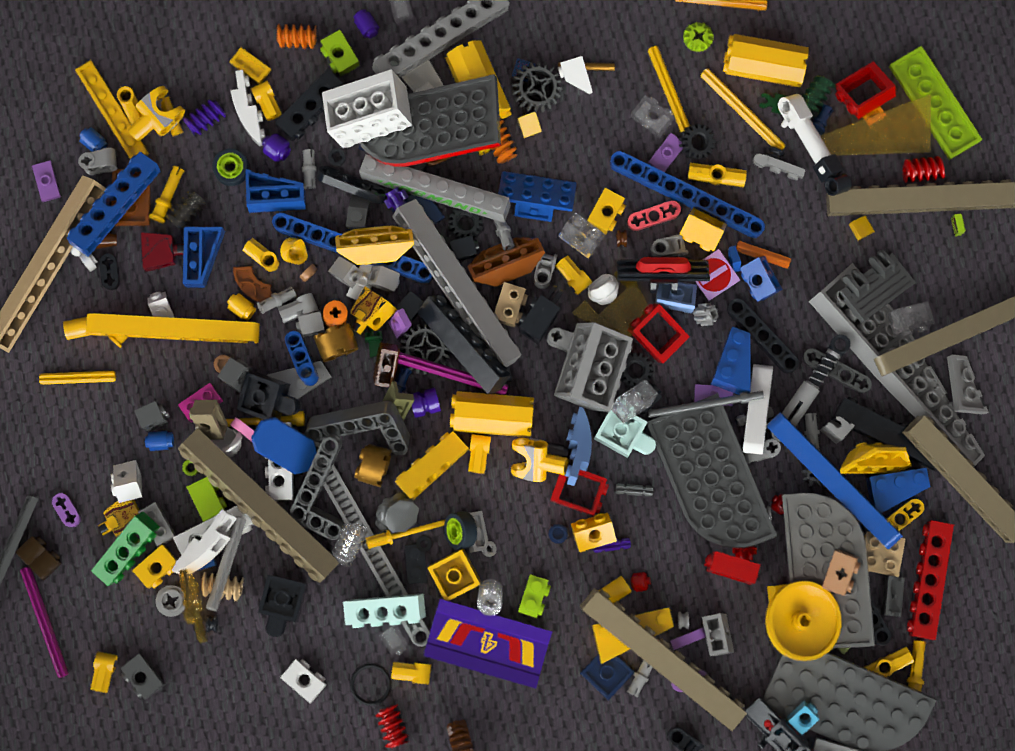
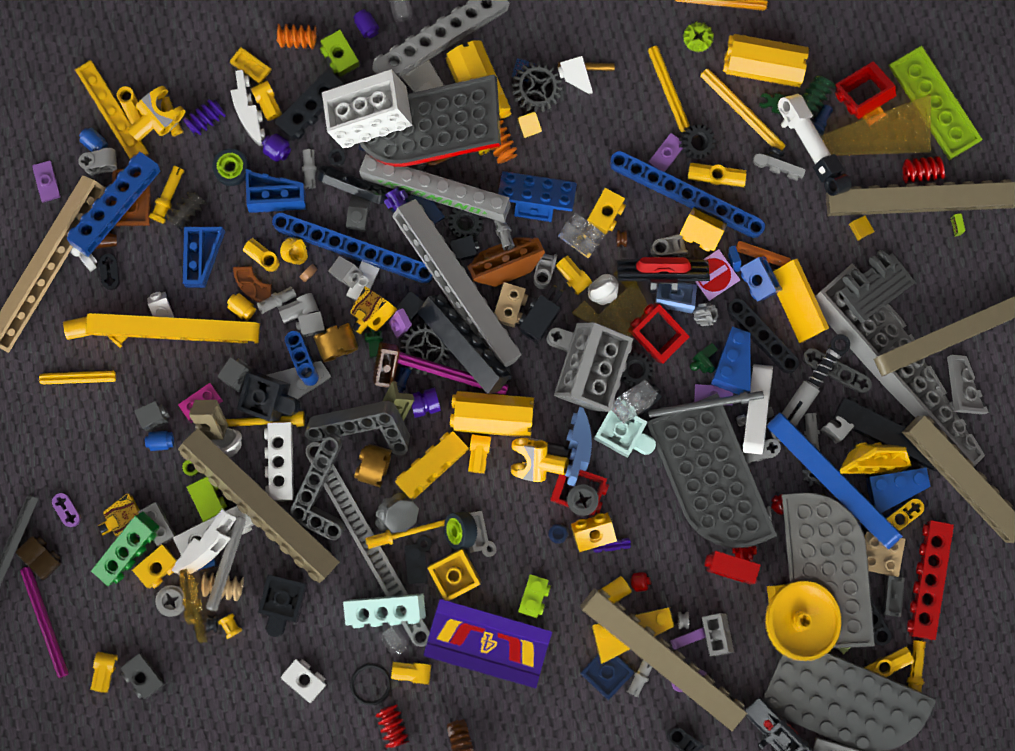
(126, 481): white brick -> none
(159, 251): dark red torso -> none
(220, 362): medium nougat tile -> none
(230, 626): none -> yellow bush
(242, 428): bright pink beam -> none
(284, 445): blue shield -> none
(335, 307): orange piece -> none
(349, 543): clear piece -> none
(374, 244): yellow wedge -> none
(383, 278): light grey brick -> none
(490, 597): clear piece -> none
(586, 491): none -> dark grey gear
(631, 489): dark grey axle -> none
(658, 126): clear brick -> none
(665, 206): coral beam -> none
(701, 360): none -> dark green piece
(799, 302): none -> yellow tile
(803, 725): medium azure brick -> none
(833, 581): medium nougat brick -> none
(919, 314): clear brick -> none

